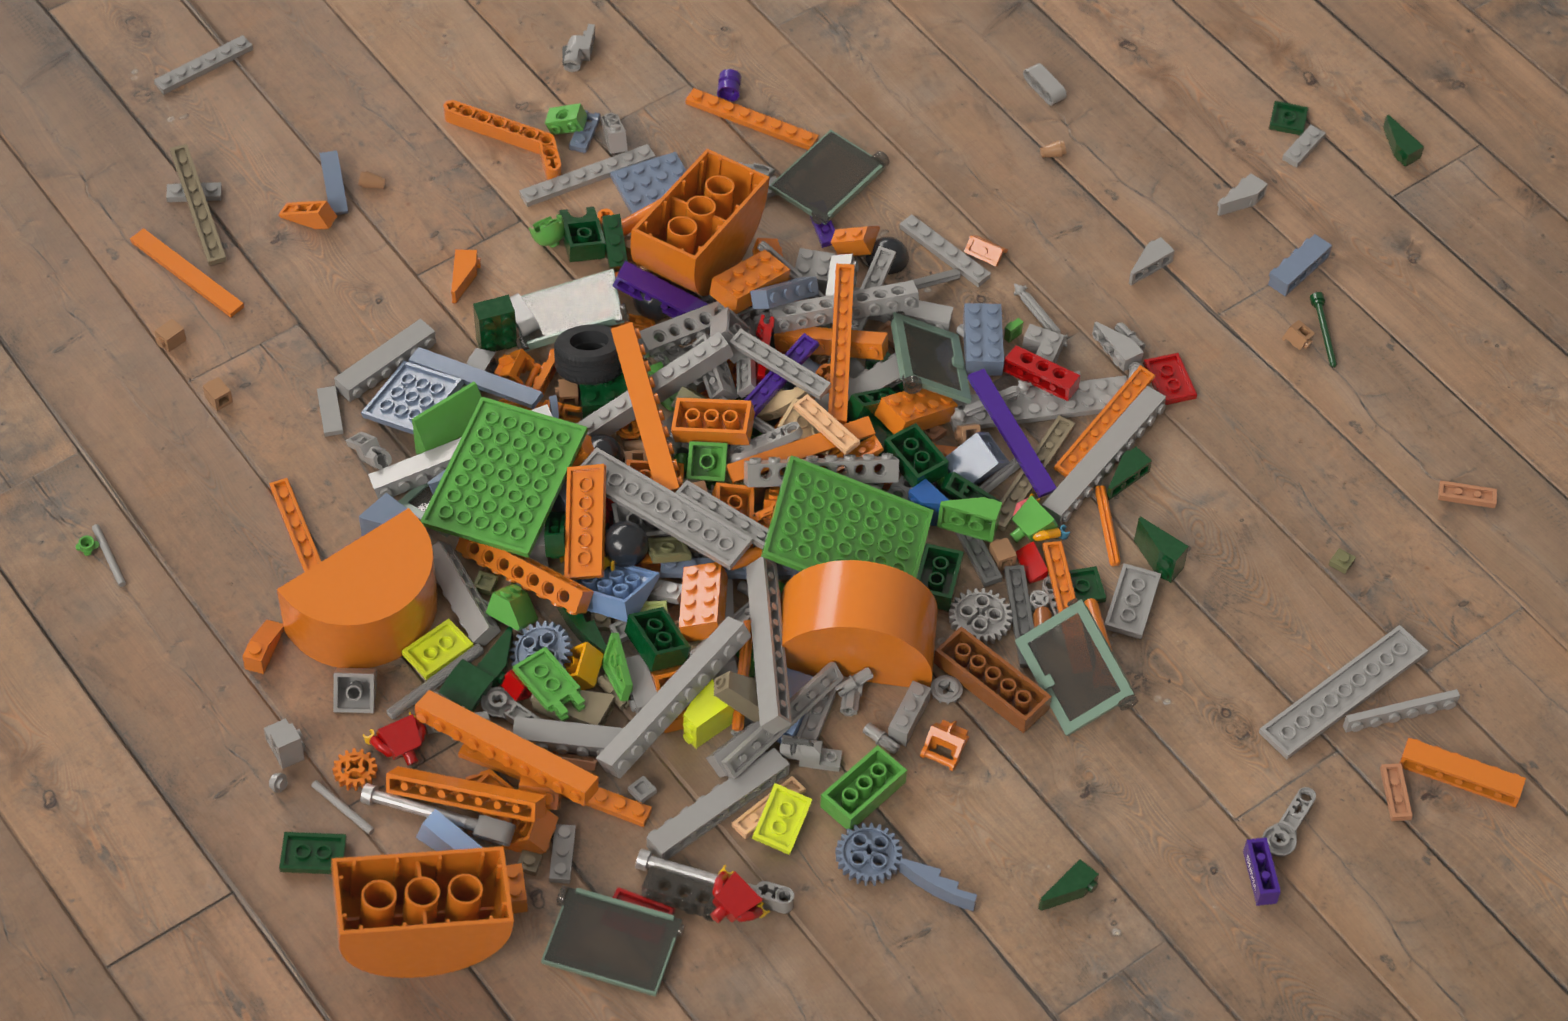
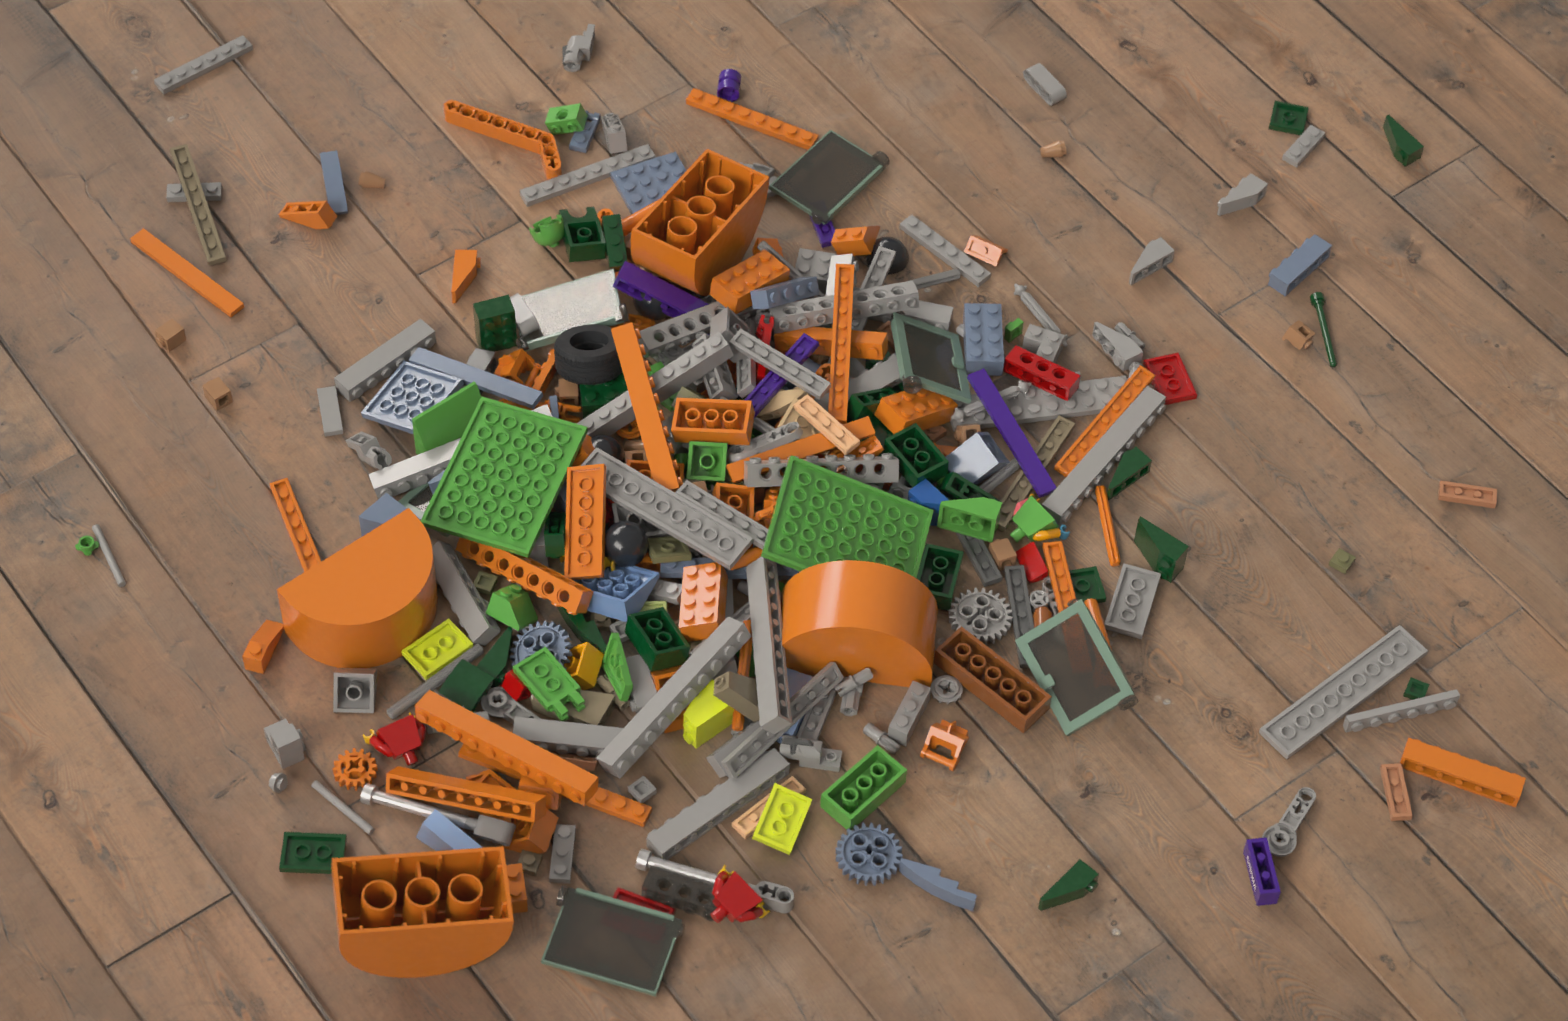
(1416, 689): none -> dark green plate

